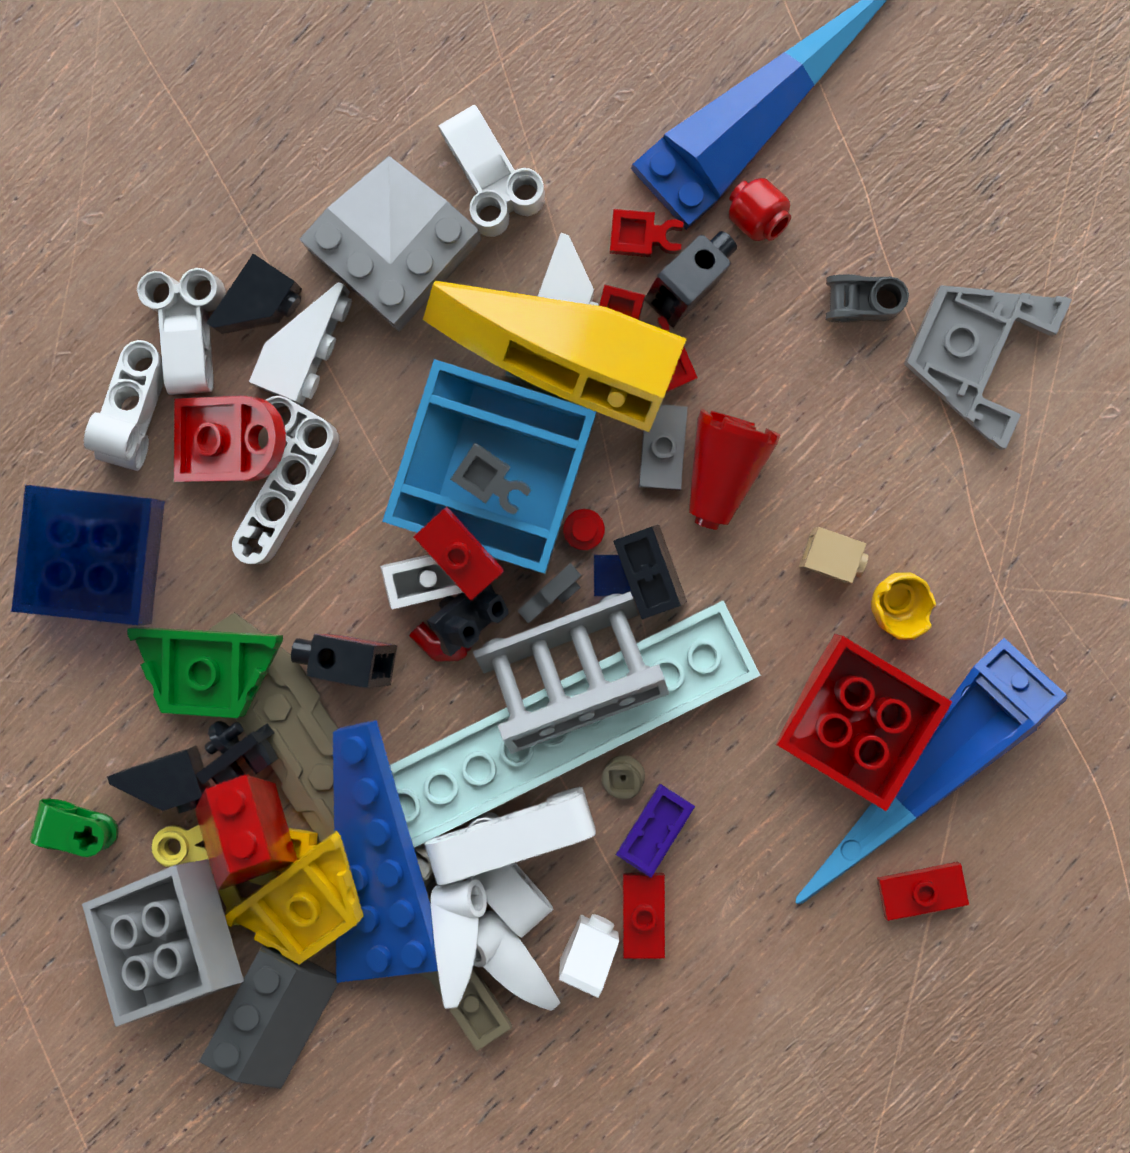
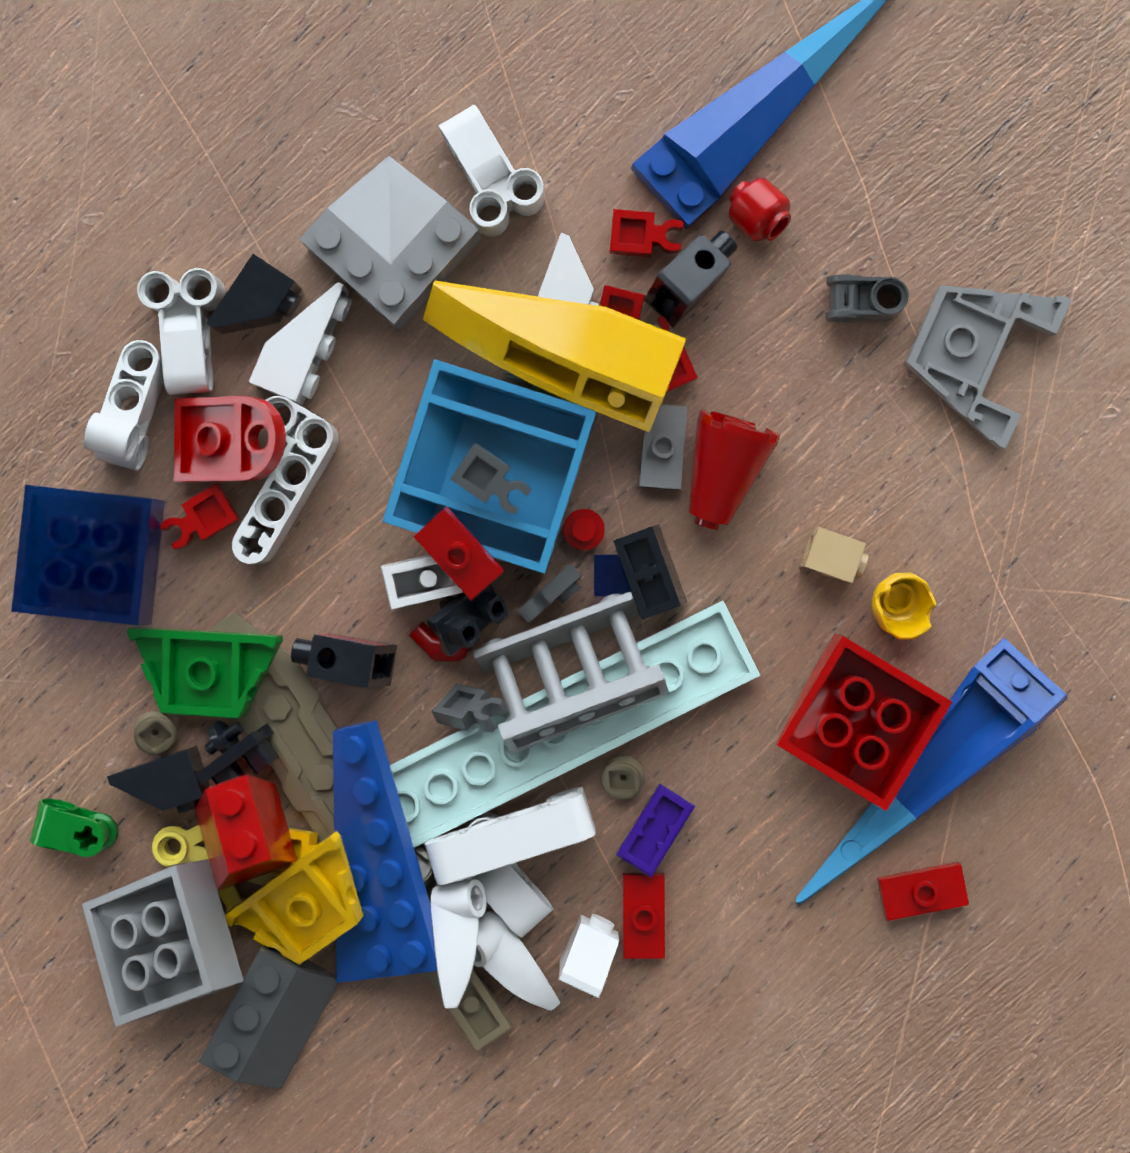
(155, 732): none -> dark tan tile
(206, 514): none -> red plate
(467, 706): none -> dark grey plate

